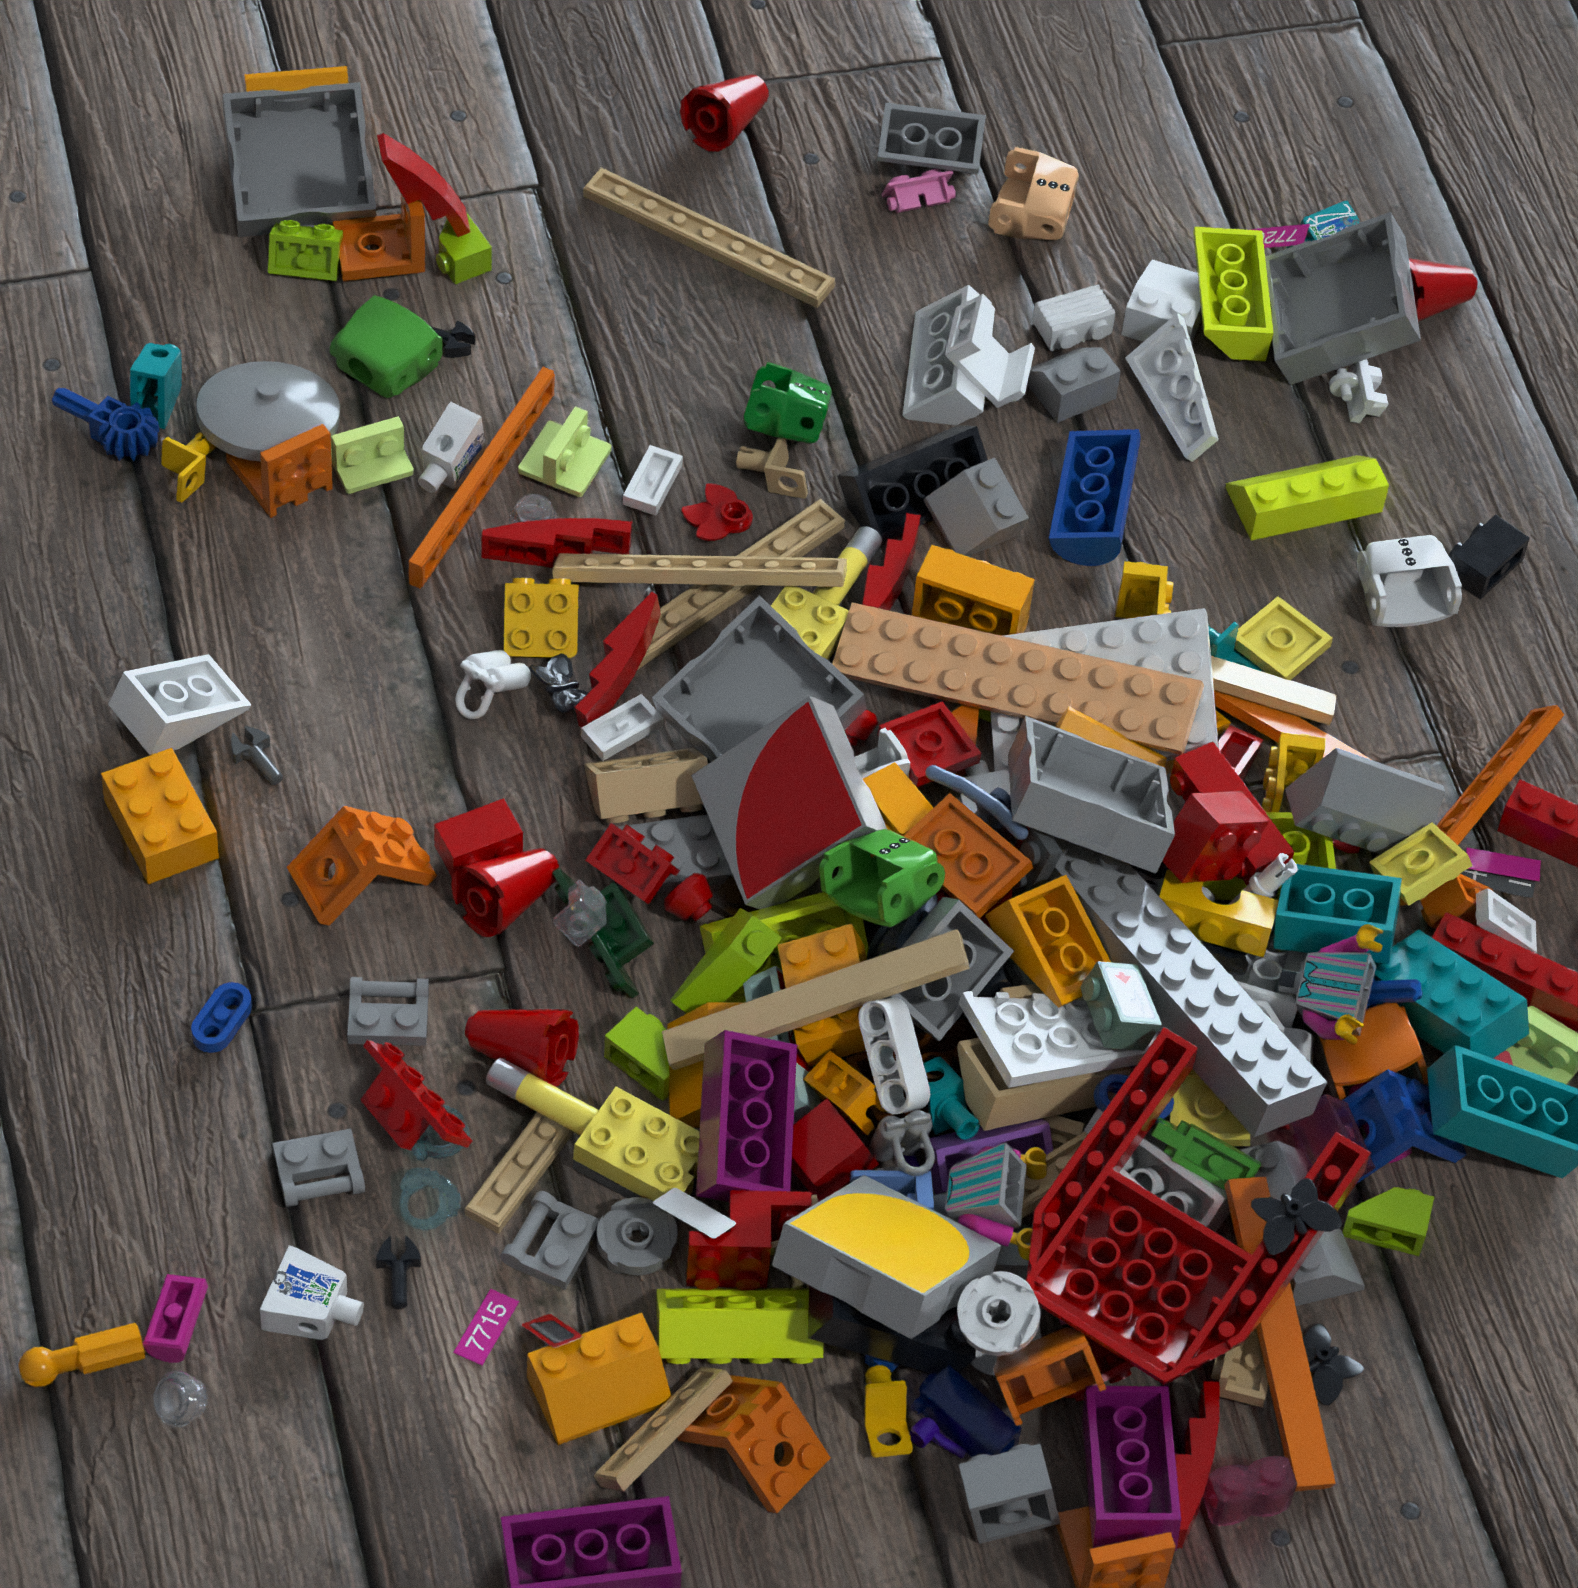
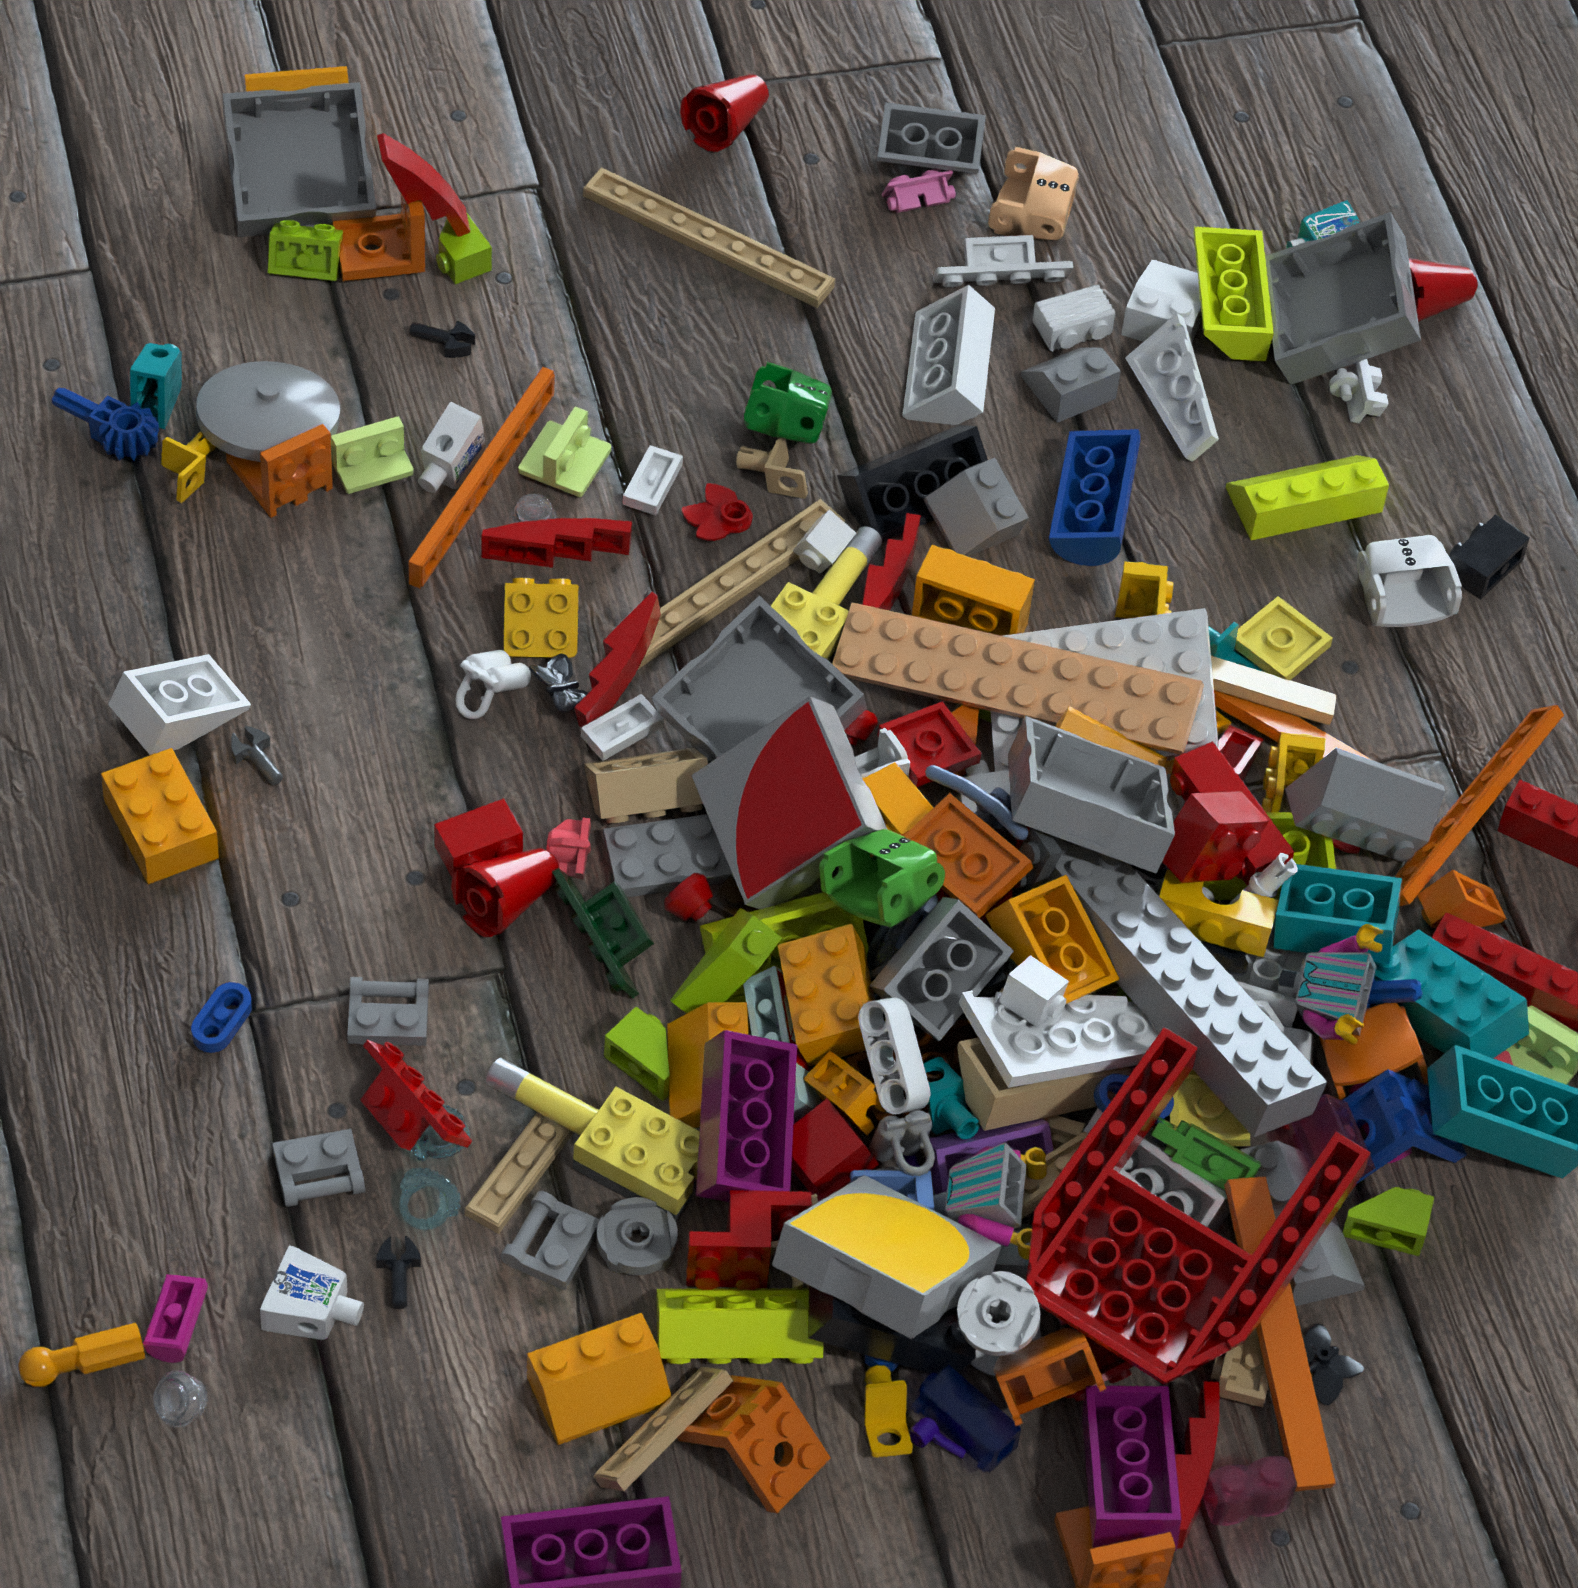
(361, 848): orange bracket -> none
(386, 347): bright green piece -> none
(486, 1327): dark pink sticker -> none
(527, 1038): red cone -> none
(552, 1330): sticker -> none
(571, 846): none -> coral piece
(583, 915): clear bracket -> none
(631, 863): red bracket -> none
(694, 1213): white sticker -> none
(701, 570): tan tile -> none
(822, 996): tan tile -> none
(824, 542): none -> white brick
(982, 359): white panel -> none
(1001, 259): none -> white bracket
(1009, 1492): light grey brick -> none
(1034, 992): none -> white brick
(1120, 1006): sand green brick -> none
(1284, 235): dark pink sticker -> none
(1294, 1211): black piece -> none
(1422, 862): light yellow plate -> none
(1503, 883): dark grey sticker -> none
(1504, 864): dark pink sticker -> none
(1505, 920): white plate -> none

